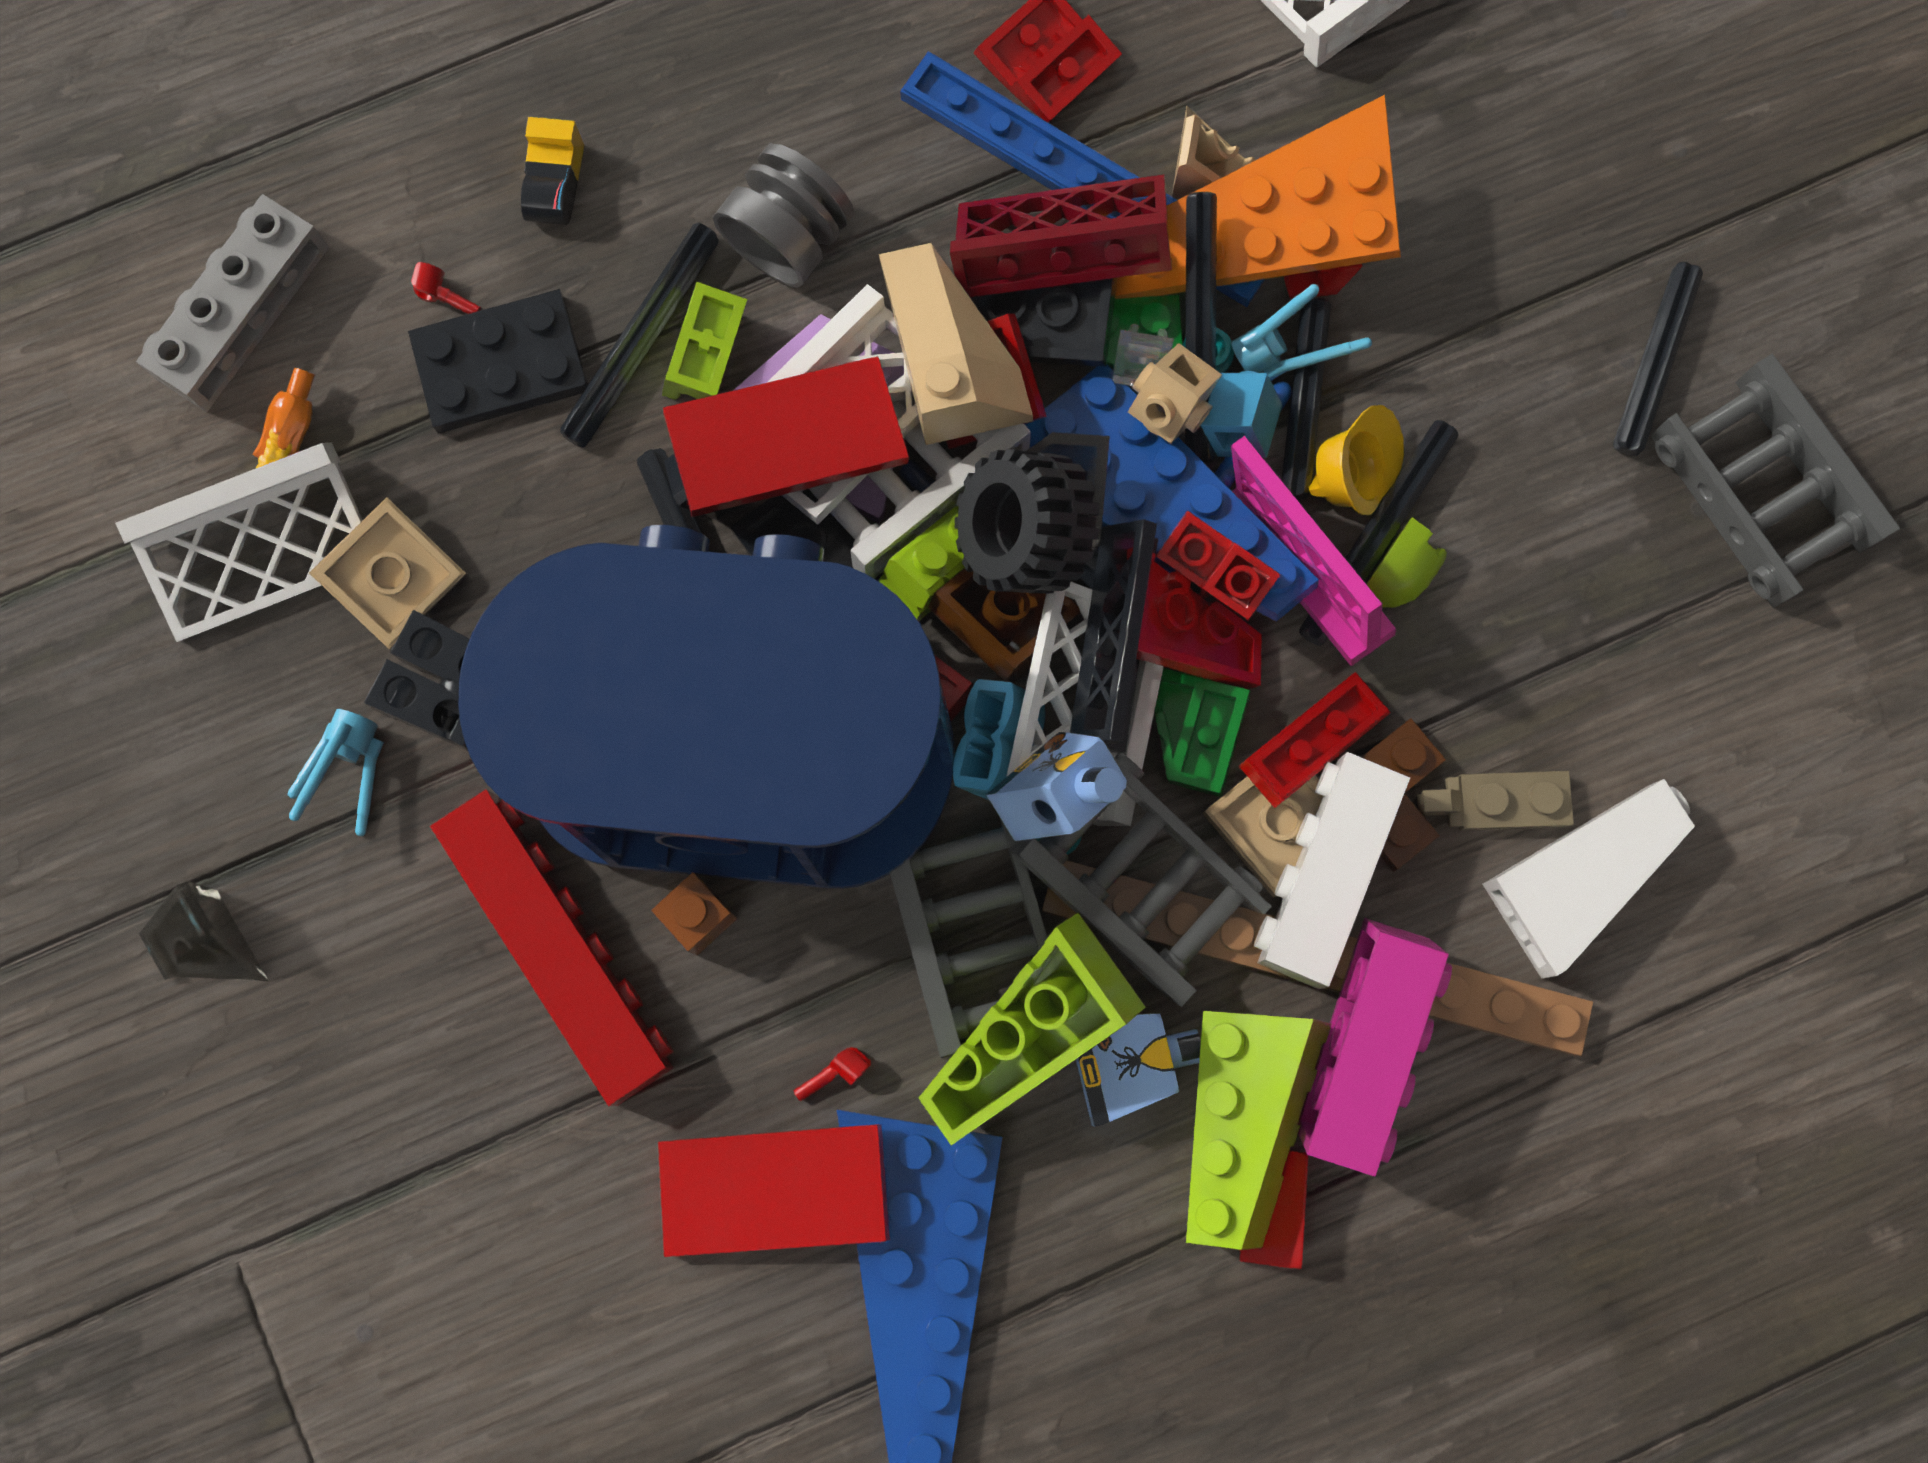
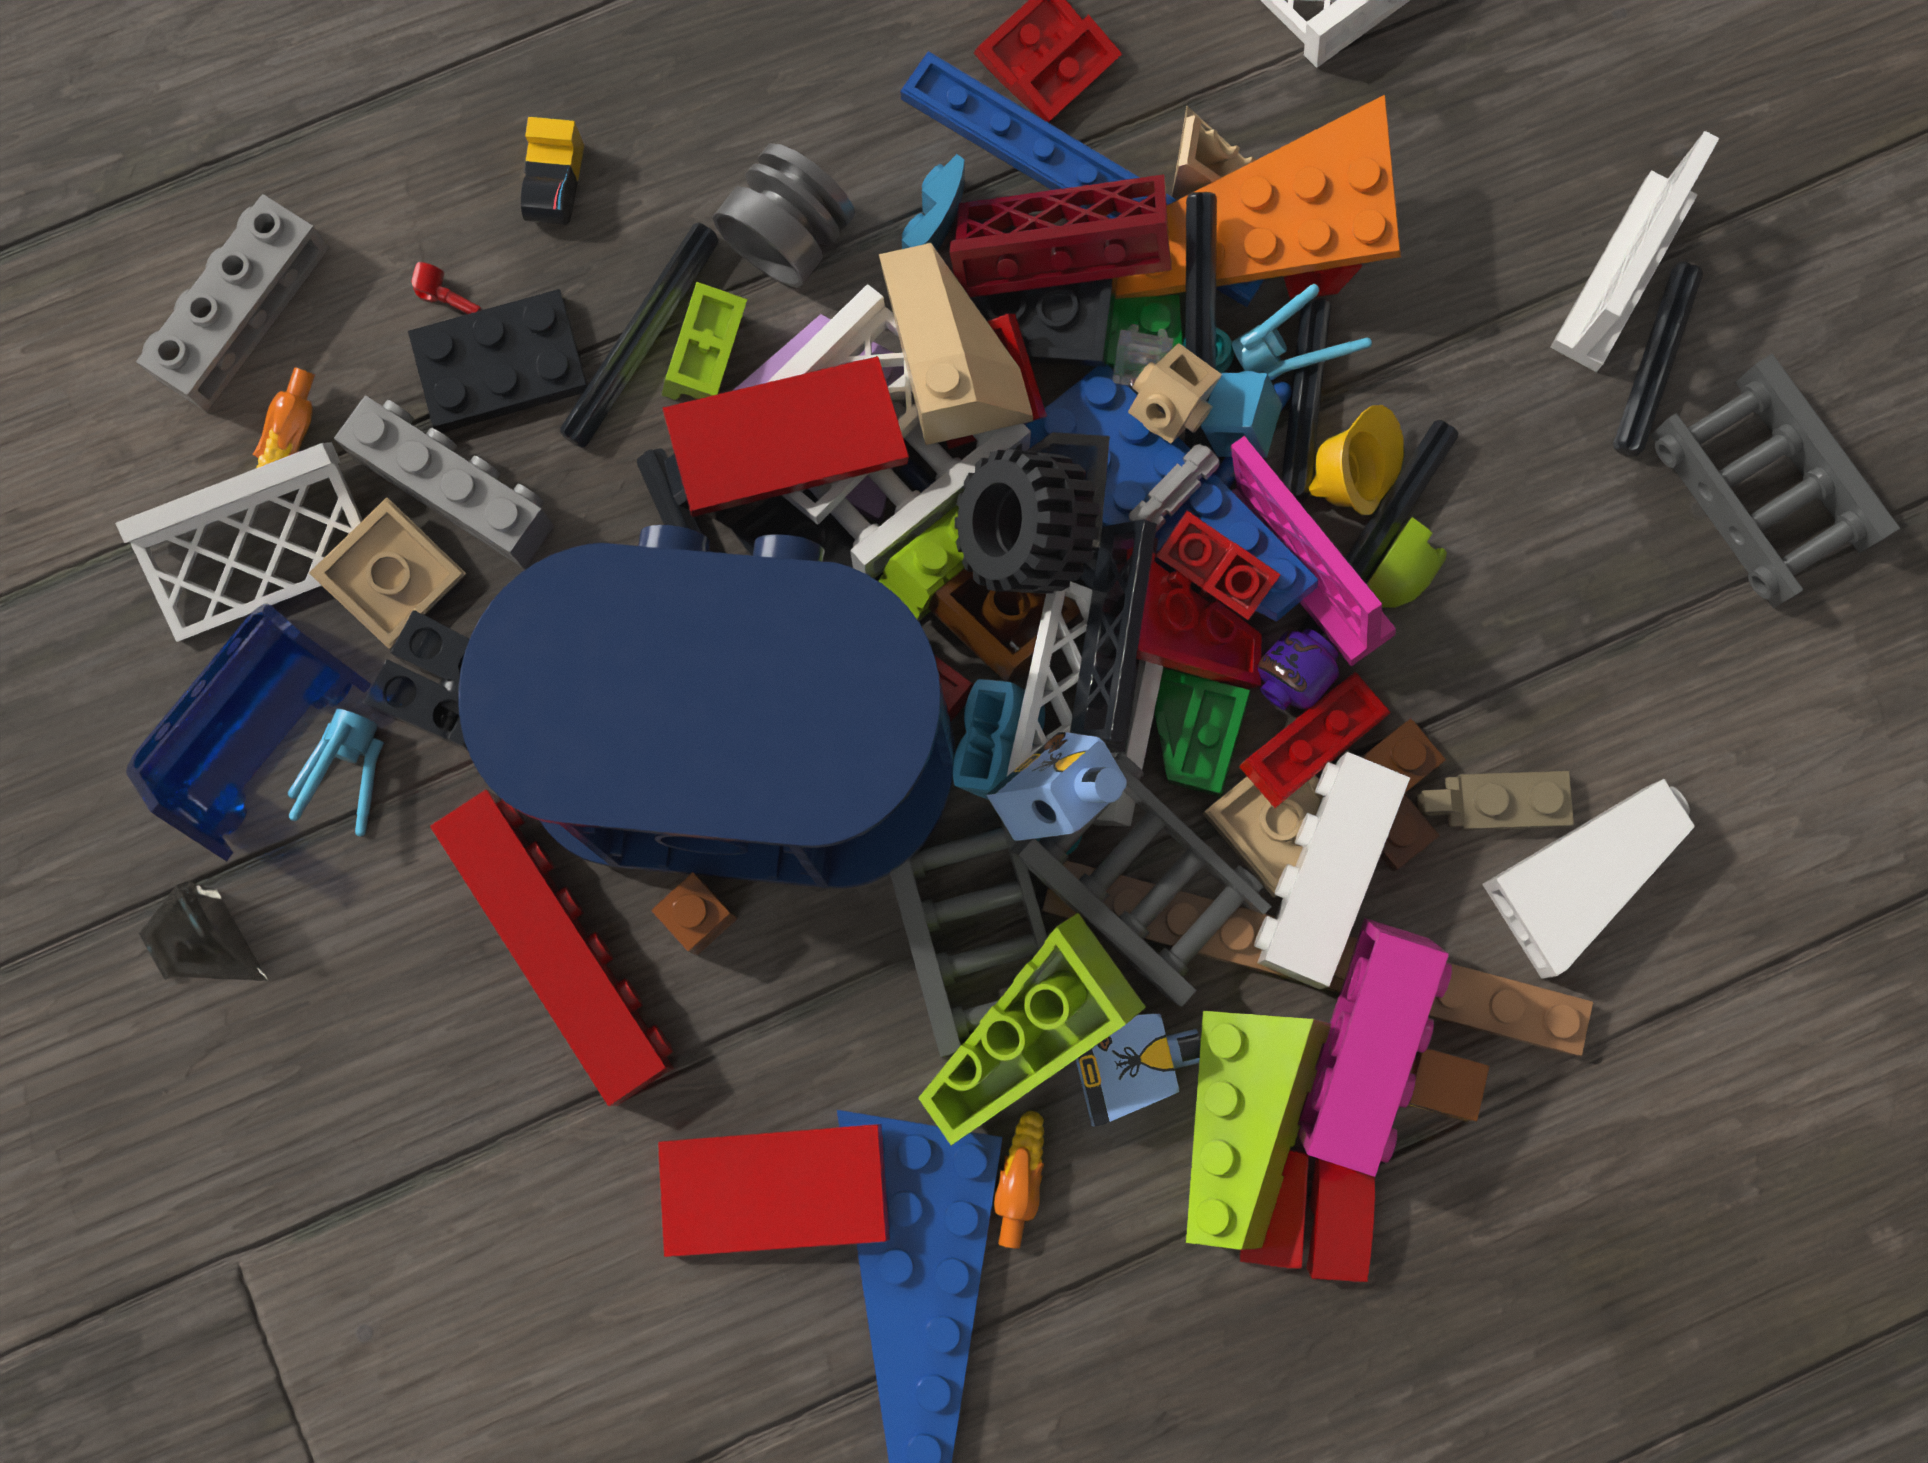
(232, 722): none -> clear blue windscreen
(445, 481): none -> light grey brick
(848, 1064): red hand -> none
(940, 200): none -> dark azure slope
(1020, 1181): none -> orange piece
(1177, 486): none -> light grey axle
(1298, 669): none -> dark purple head
(1341, 1224): none -> red slope
(1448, 1085): none -> dark orange brick
(1631, 260): none -> white fence

